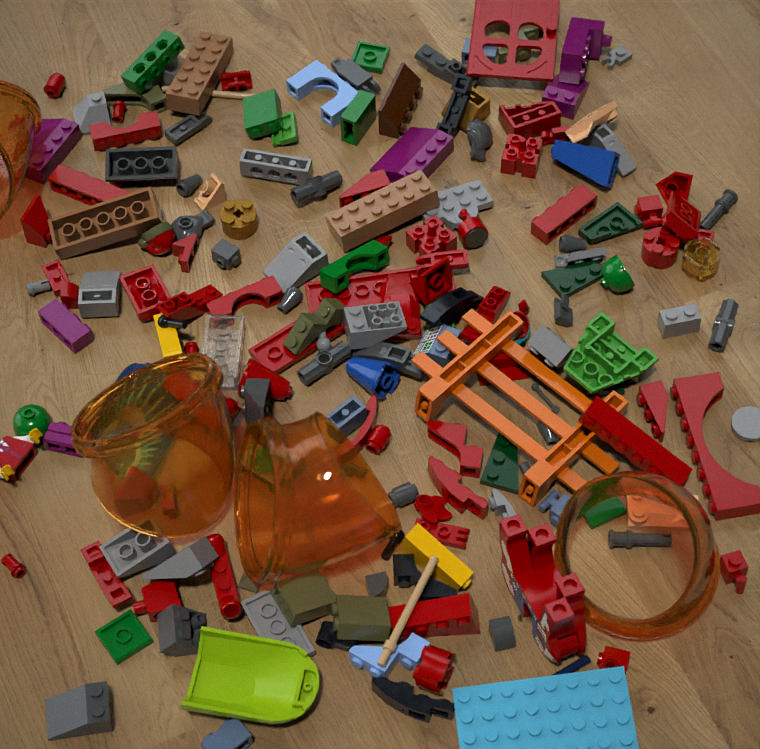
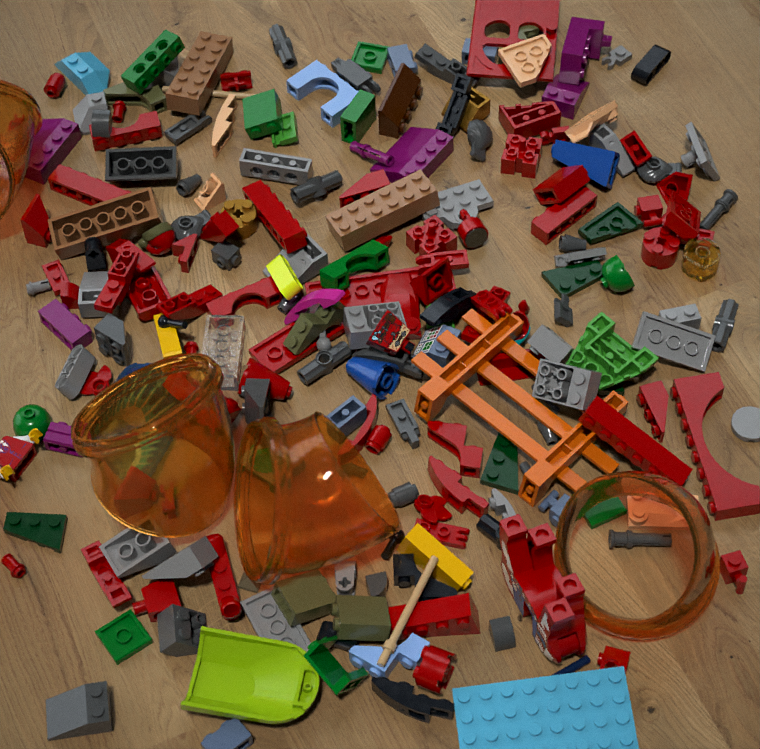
(37, 527): none -> dark green wing
(75, 372): none -> light grey beam
(85, 72): none -> medium azure wedge
(94, 255): none -> black piece
(96, 381): none -> red plate
(101, 123): none -> dark grey brick
(113, 339): none -> dark grey slope
(118, 281): none -> red slope
(144, 261): none -> red slope
(219, 227): none -> red slope
(223, 126): none -> light nougat slope
(275, 216): none -> red brick
(282, 46): none -> dark grey piece
(284, 277): none -> neon yellow beam
(325, 297): none -> dark pink slope
(330, 668): none -> green panel
(345, 577): none -> light grey piece
(384, 159): none -> magenta pin
(390, 335): none -> torso
(398, 55): none -> sand blue brick
(404, 422): none -> dark grey hinge
(490, 527): none -> black piece
(491, 304): none -> red hinge
(526, 58): none -> light nougat plate
(561, 184): none -> red brick
(566, 384): none -> light grey slope
(636, 148): none -> red slope
(651, 64): none -> black beam
(657, 169): none -> dark grey animal
(674, 341): none -> light grey plate
(700, 153): none -> light grey plate

